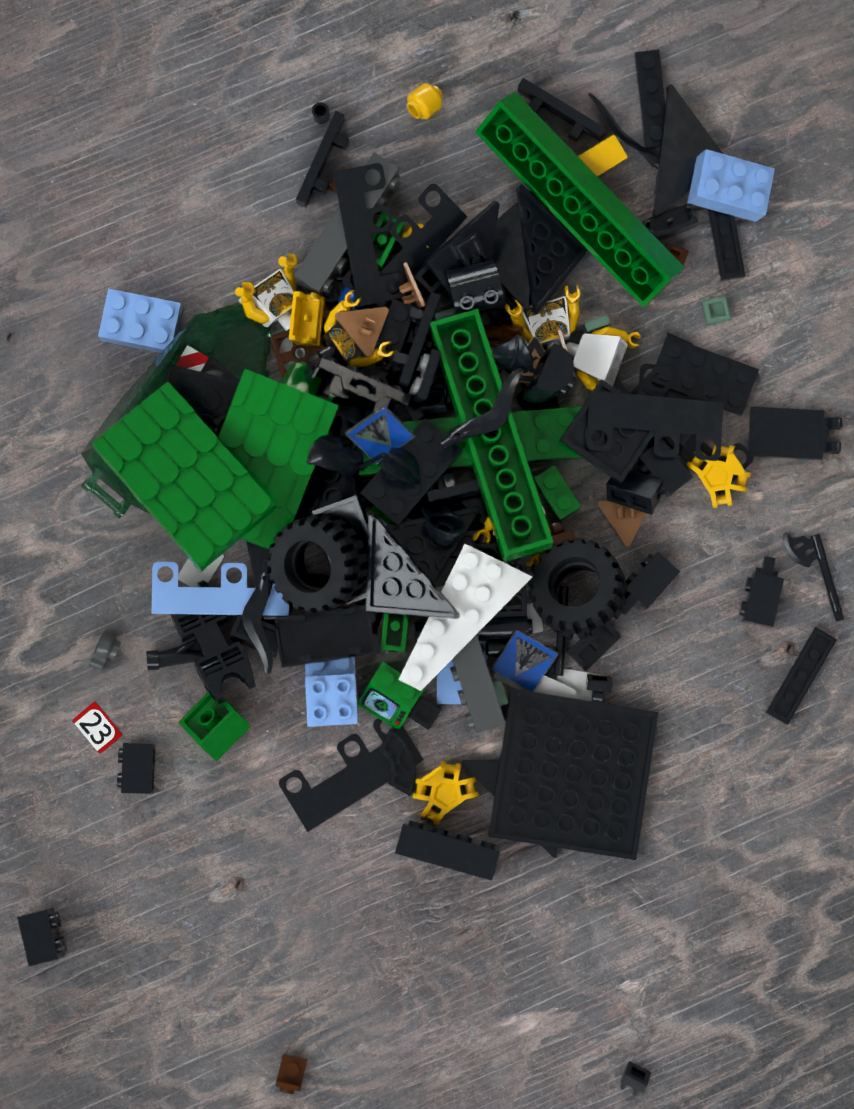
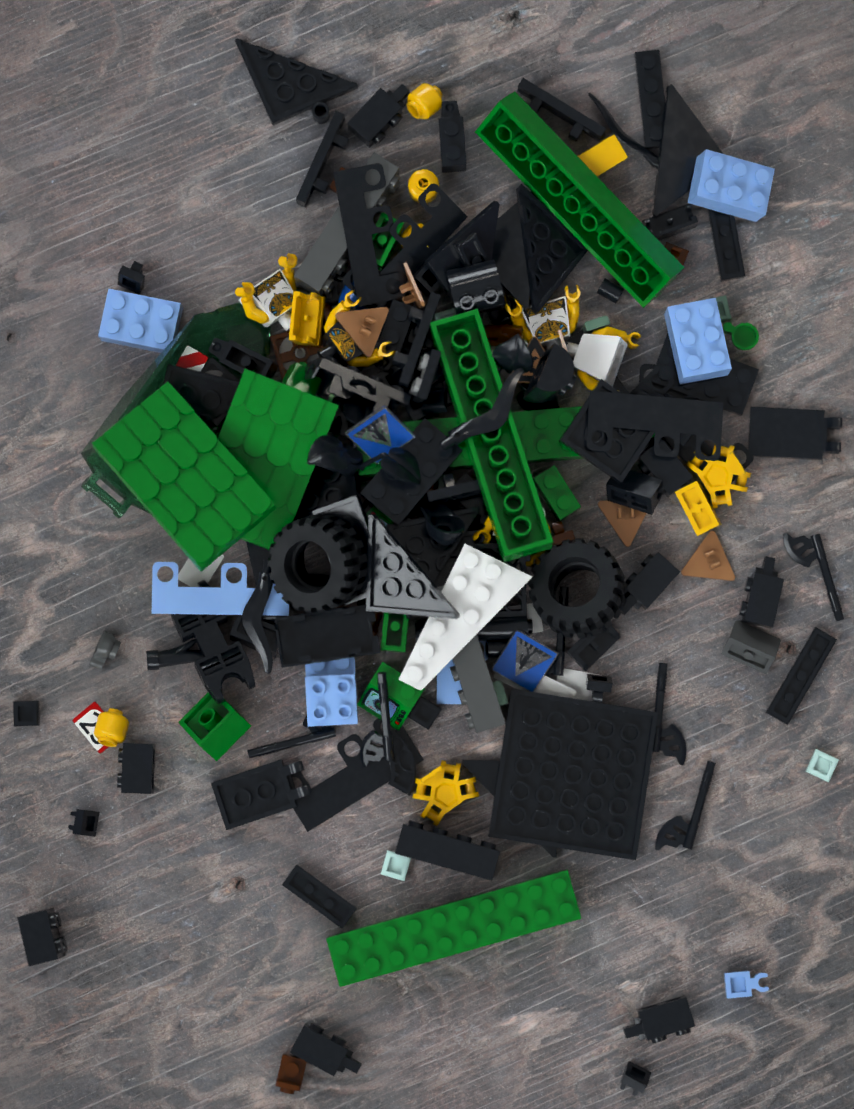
(26, 713): none -> black tile
(85, 822): none -> black tile
(111, 727): none -> yellow head
(132, 277): none -> black tile
(239, 358): none -> black hinge
(258, 793): none -> black tile
(287, 84): none -> black tile
(315, 735): none -> black piece
(319, 896): none -> black plate
(323, 1051): none -> black hinge
(378, 115): none -> black hinge
(386, 739): none -> black piece
(395, 865): none -> light aqua tile
(425, 178): none -> yellow head
(452, 138): none -> black hinge
(453, 927): none -> green brick
(610, 290): none -> black hinge
(662, 1019): none -> black hinge
(672, 729): none -> black piece
(691, 828): none -> black piece
(697, 341): none -> light blue brick
(698, 508): none -> yellow hinge
(709, 561): none -> medium nougat piece
(740, 984): none -> light blue plate
(743, 336): none -> green piece
(751, 647): none -> dark grey panel
(822, 765): none -> light aqua tile

